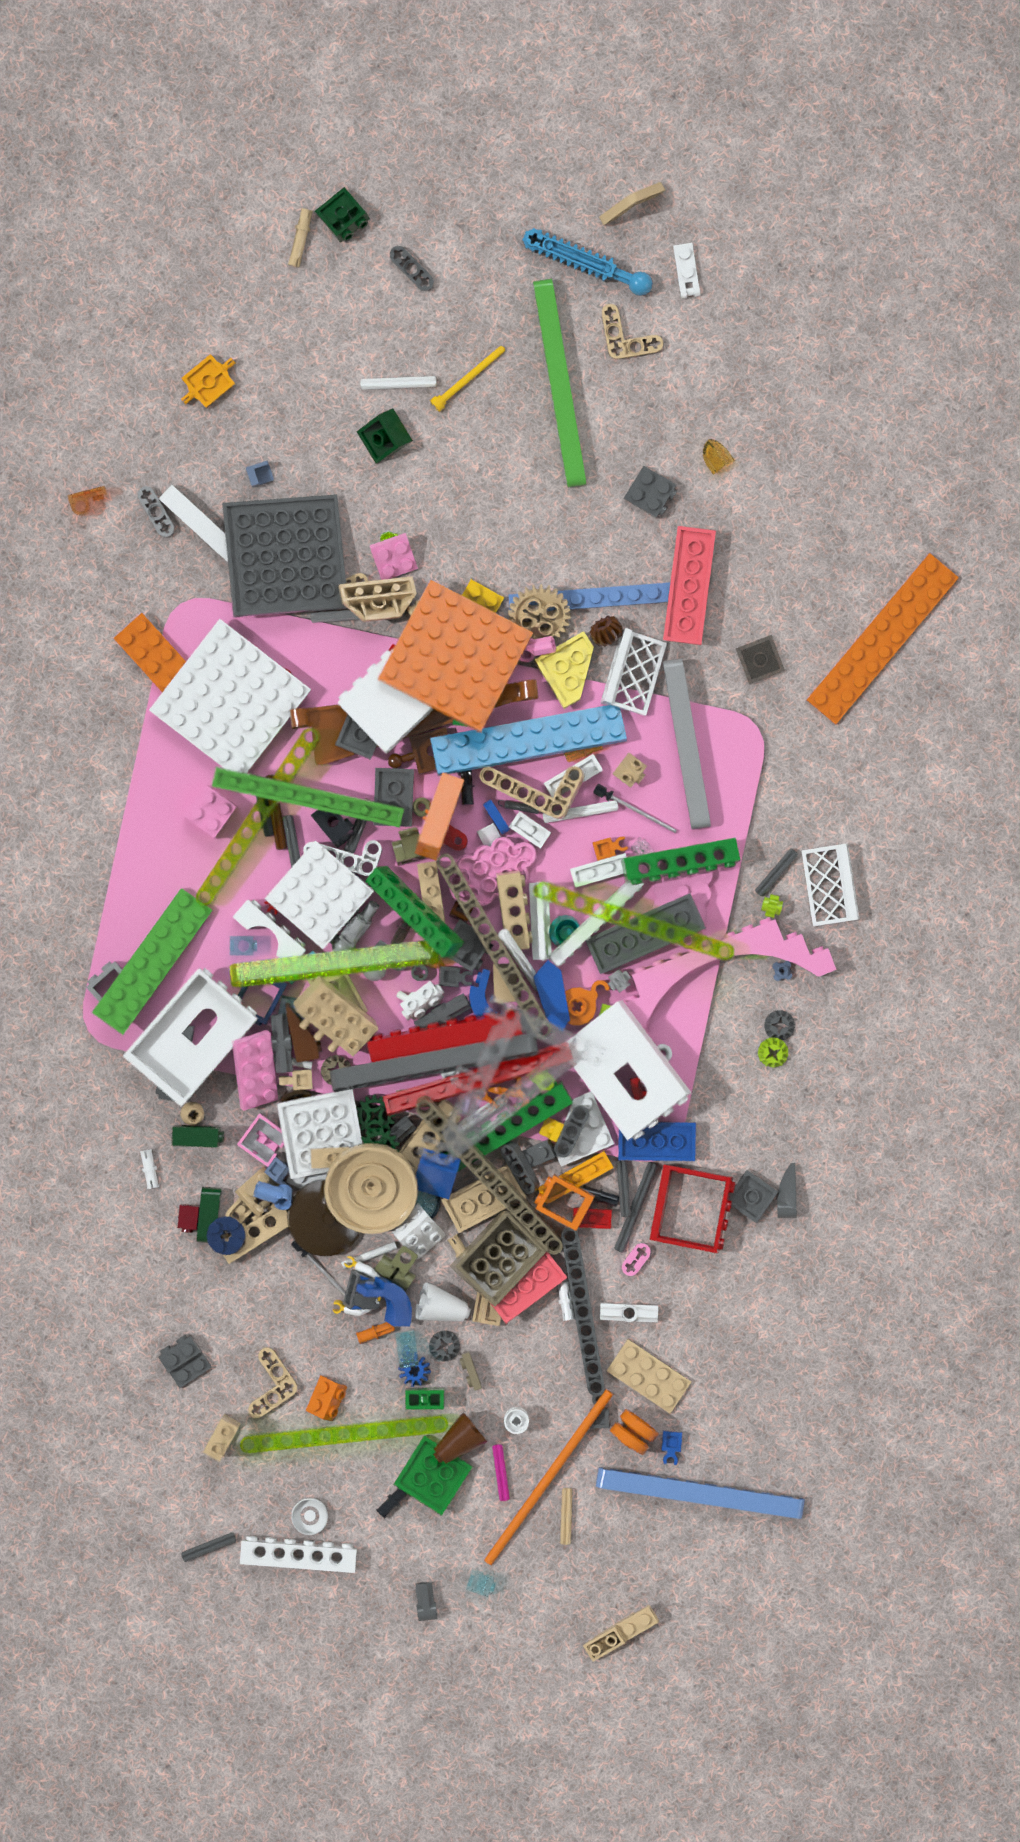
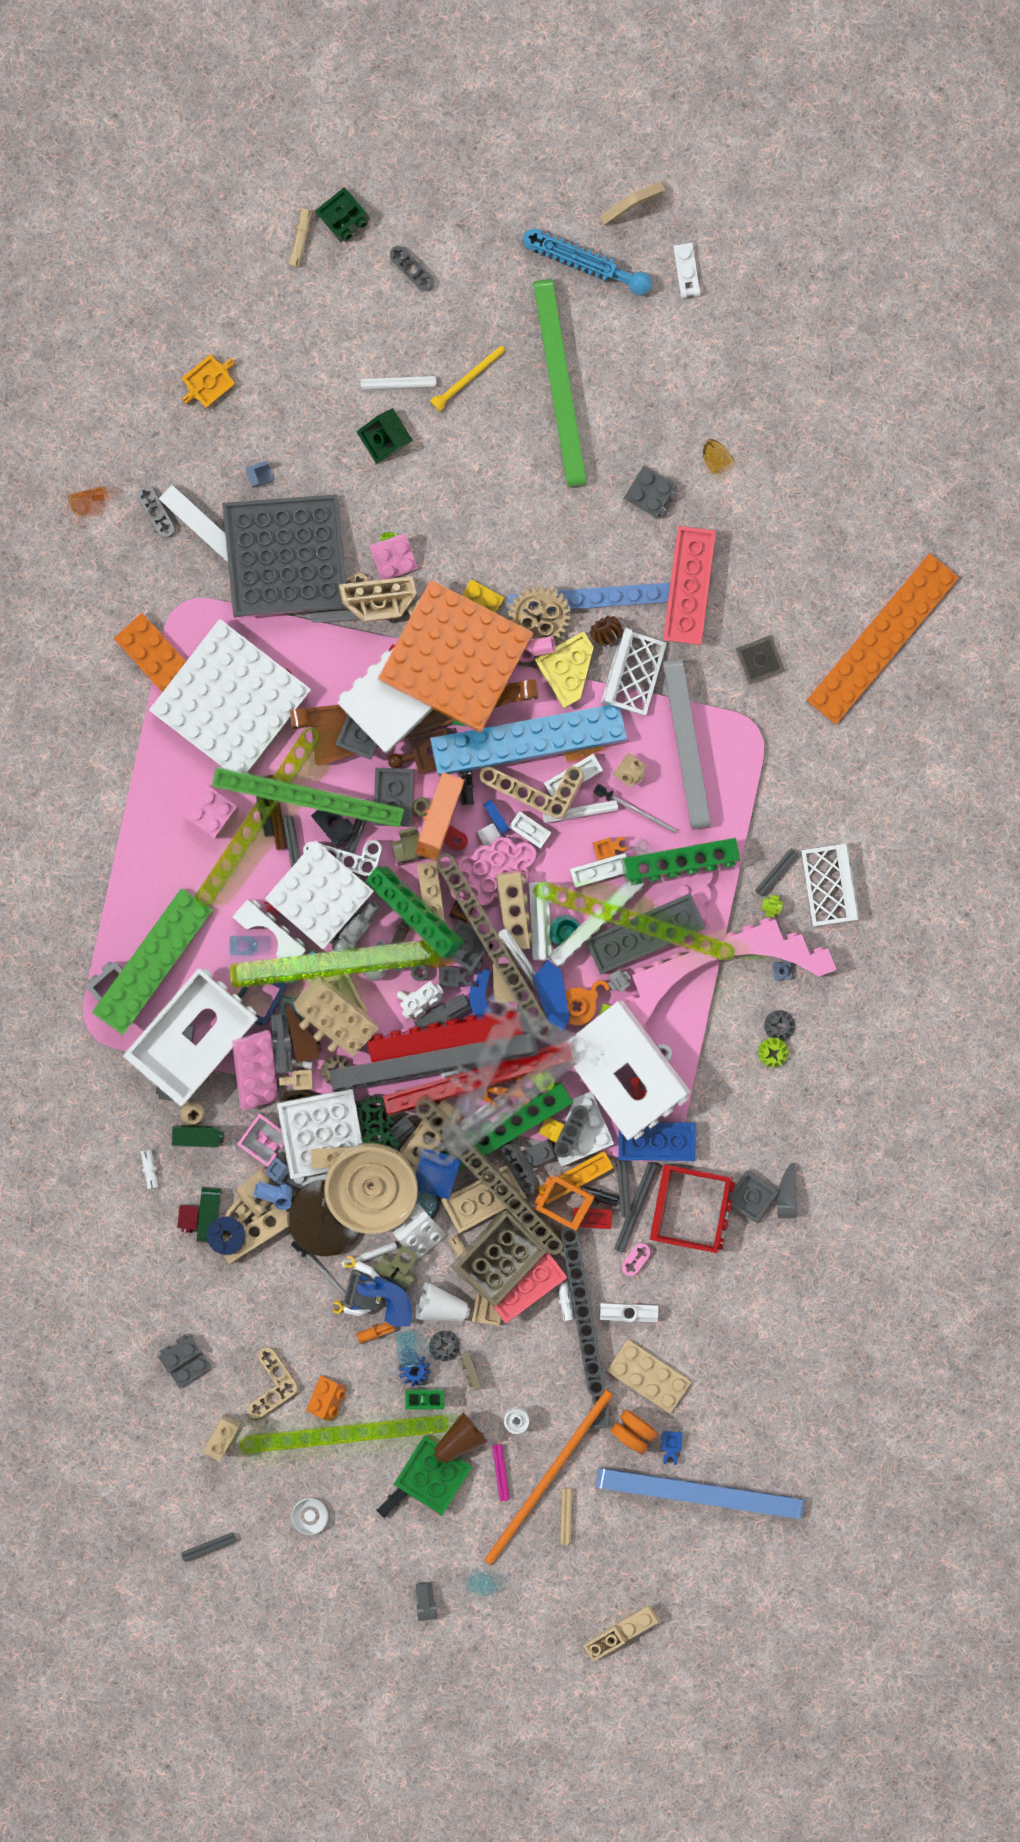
(249, 1557): white brick -> none
(519, 806): dark grey piece -> none
(625, 344): tan beam -> none

